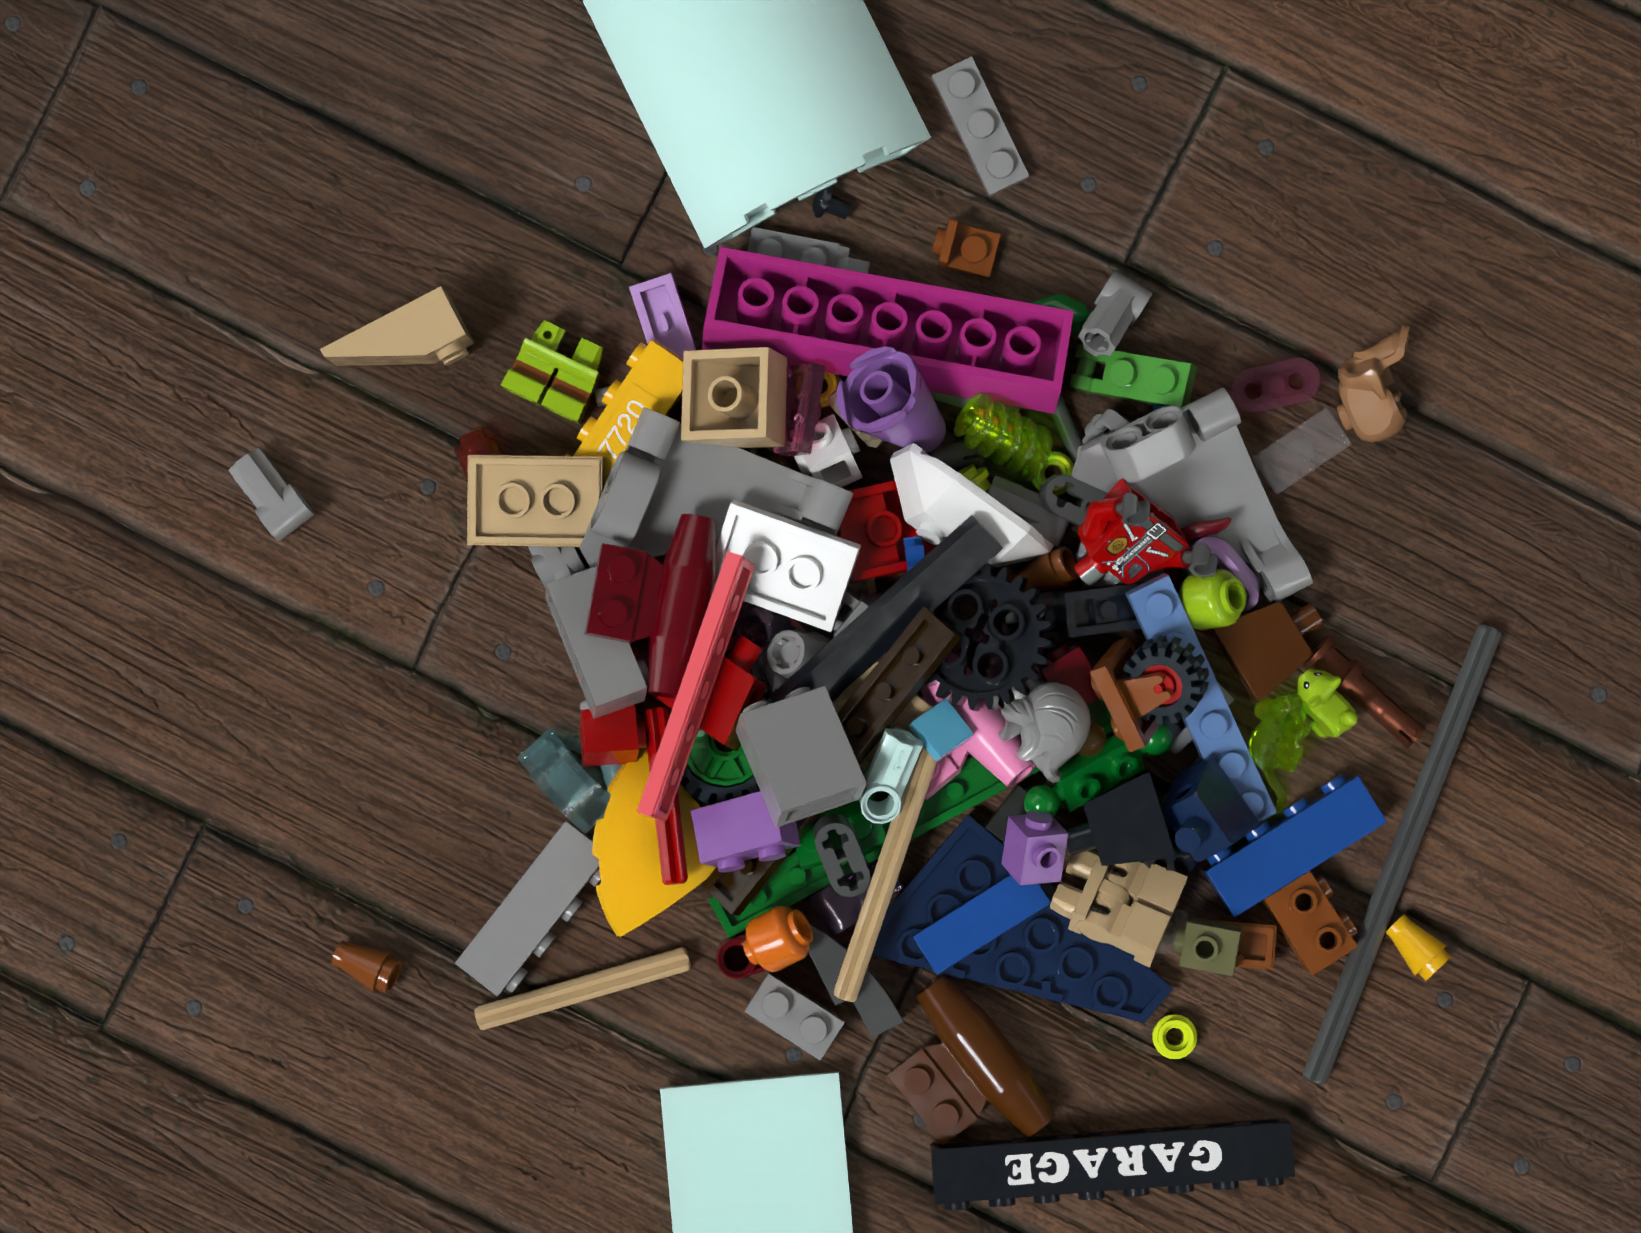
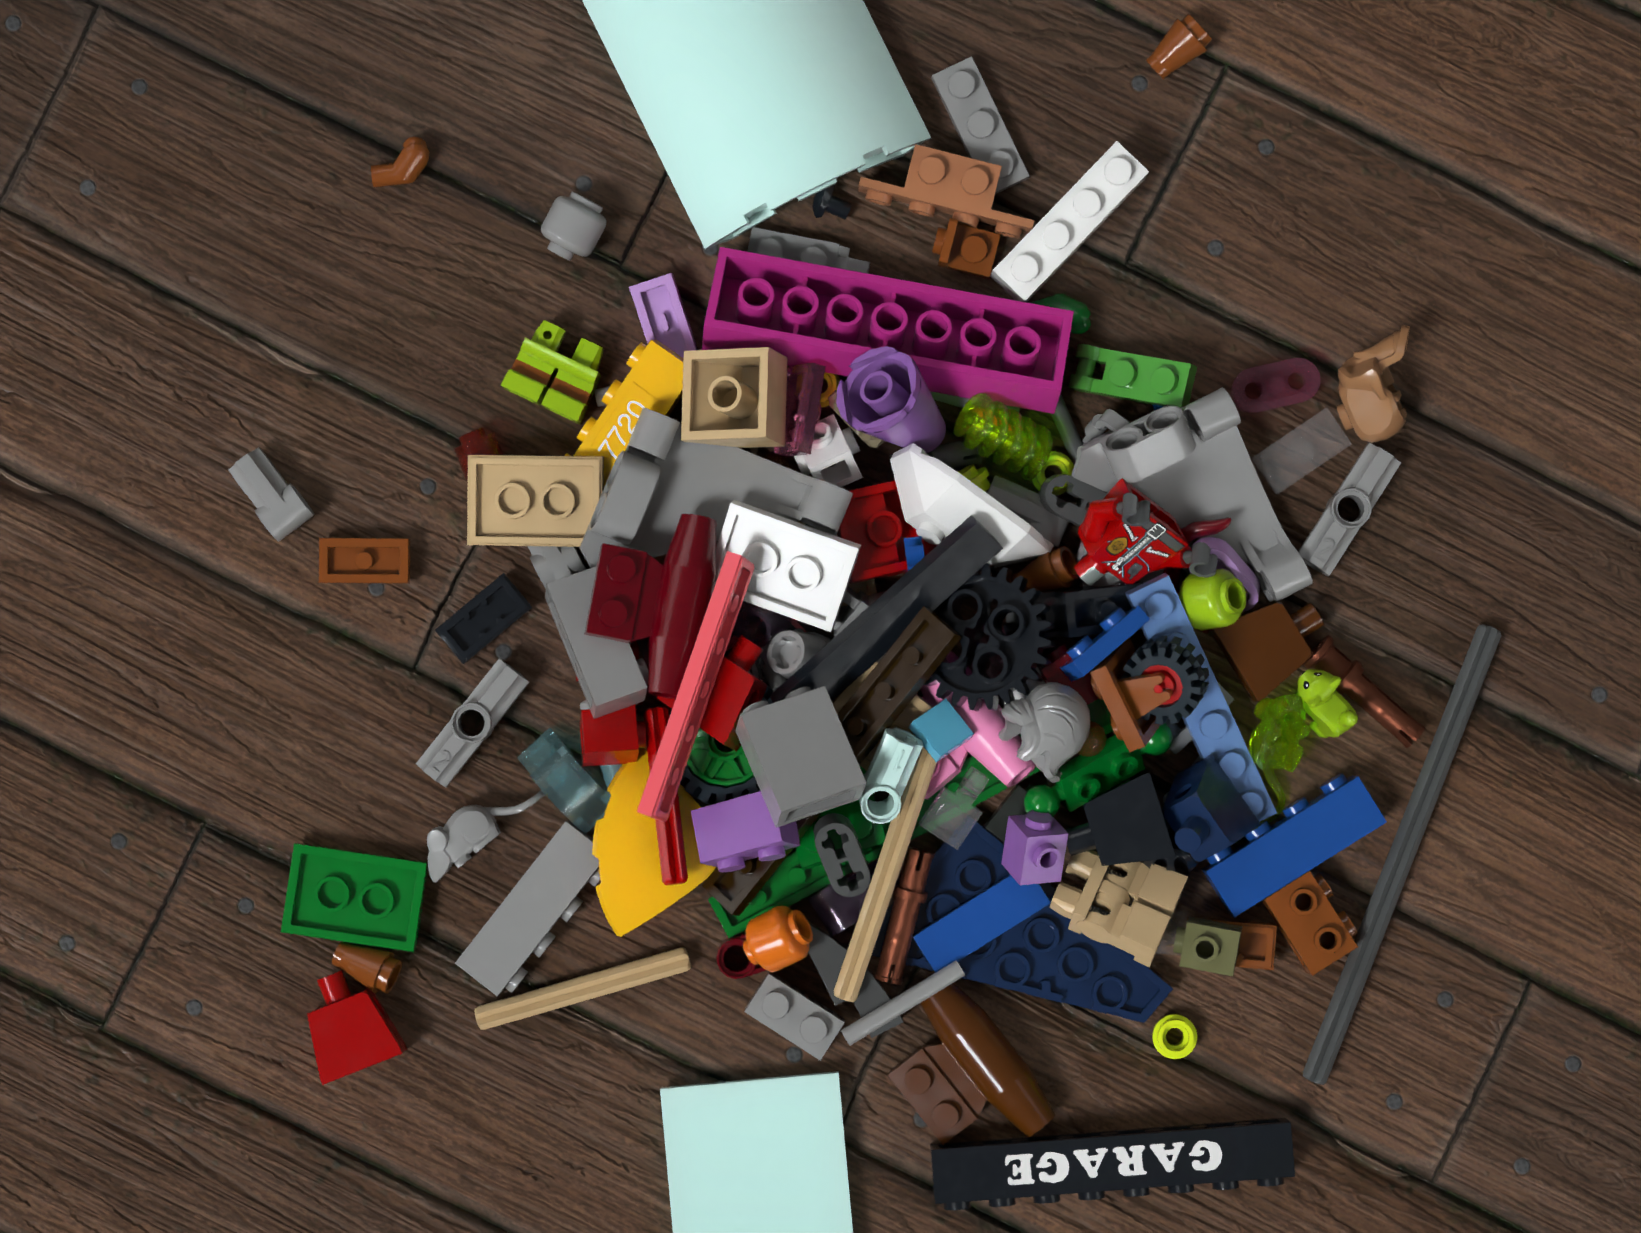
(350, 1030): none -> red torso
(354, 897): none -> green plate
(364, 560): none -> dark orange plate
(405, 168): none -> dark orange arm
(416, 333): tan slope -> none
(453, 745): none -> light grey piece
(466, 831): none -> light grey animal
(483, 618): none -> black plate
(573, 226): none -> light grey head
(903, 1003): none -> light grey bar
(904, 915): none -> copper pin
(950, 186): none -> nougat bracket
(951, 813): none -> clear plate
(1069, 223): none -> white brick
(1089, 653): none -> blue plate
(1116, 310): light grey piece -> none
(1179, 46): none -> dark orange cone
(1362, 484): none -> light grey piece
(1418, 947): yellow cone -> none

